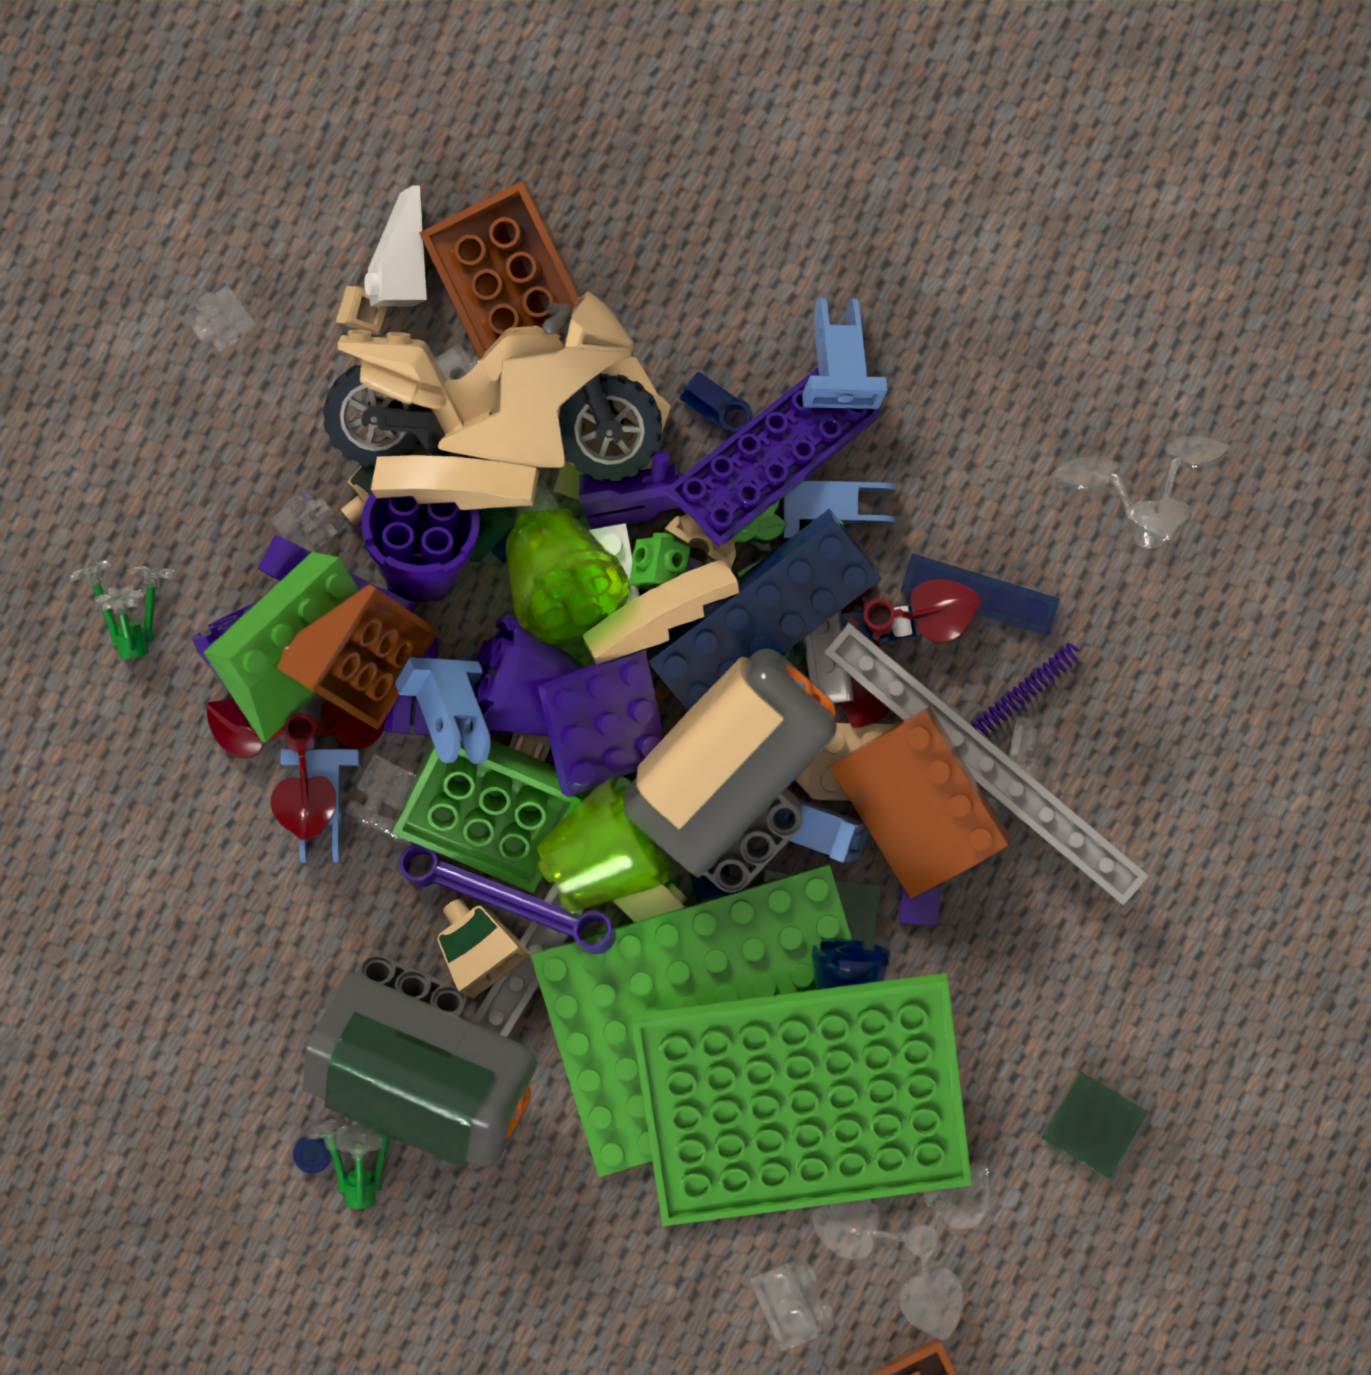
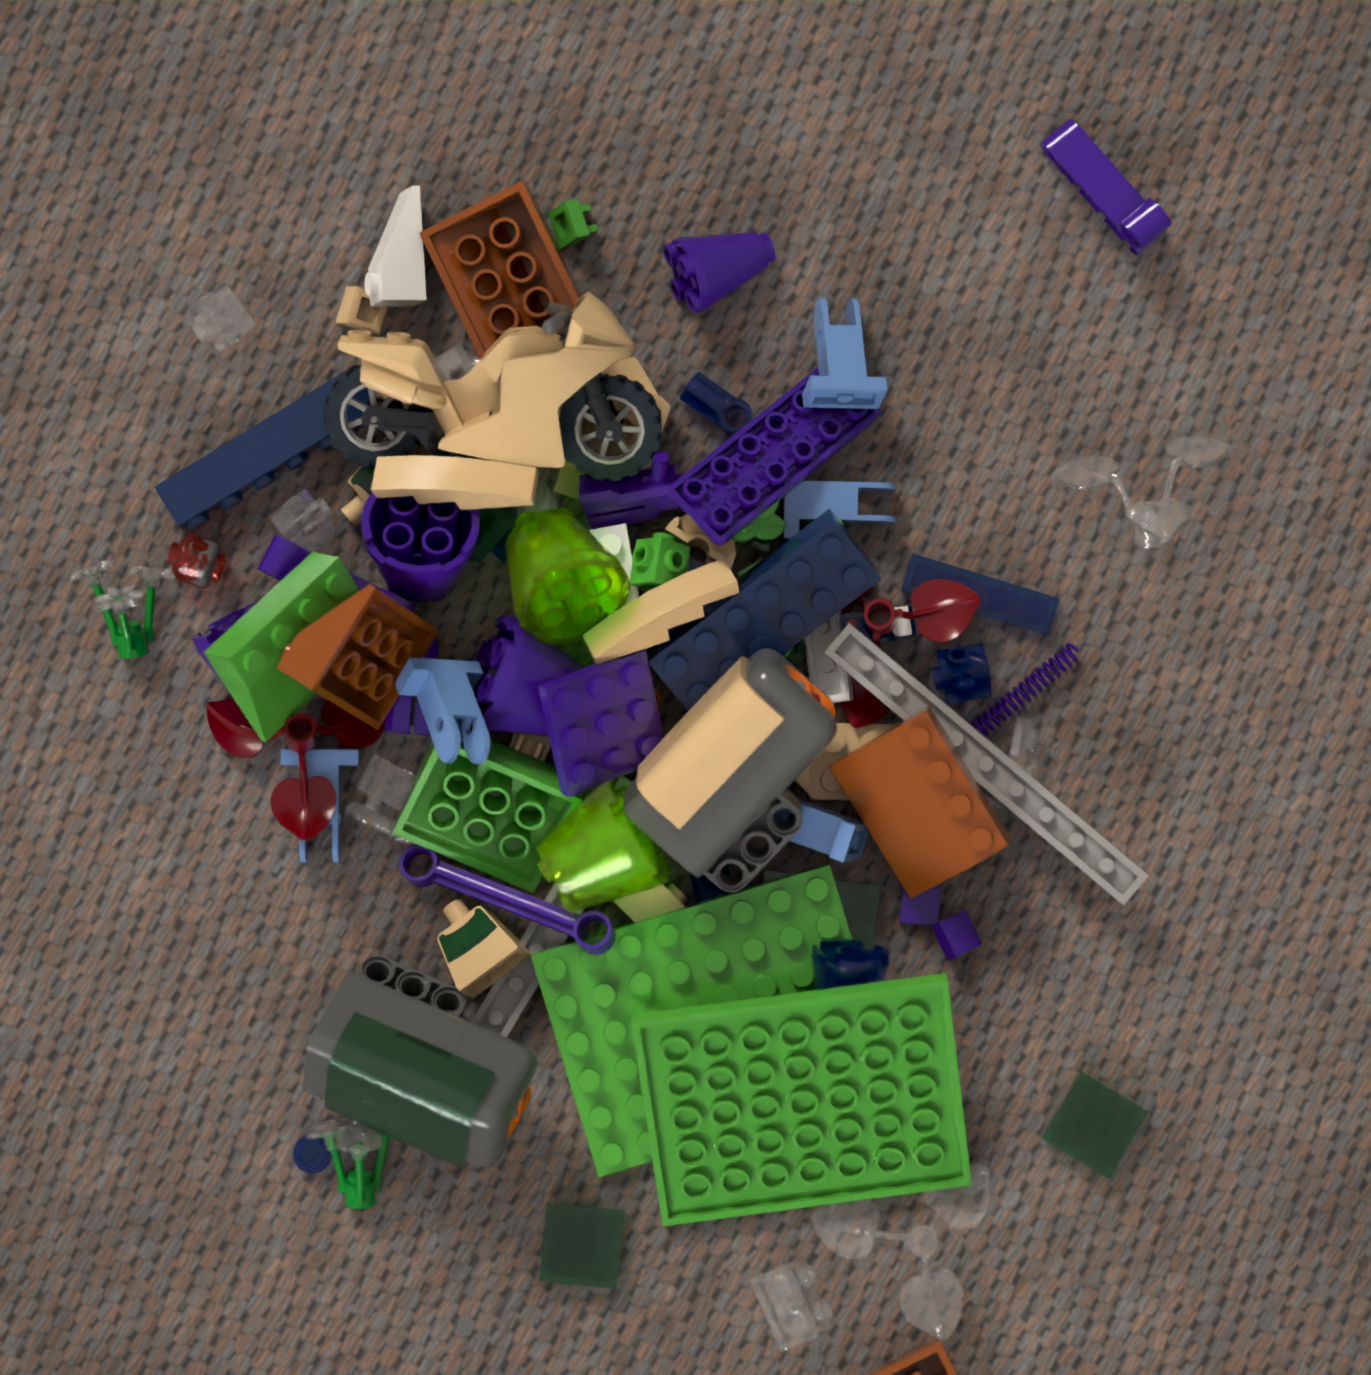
(196, 561): none -> clear red head
(251, 459): none -> dark blue brick
(569, 223): none -> bright green tile
(581, 1245): none -> clear green plate
(715, 265): none -> dark purple cone
(956, 935): none -> dark purple tile
(962, 673): none -> clear blue brick
(1105, 187): none -> dark purple beam

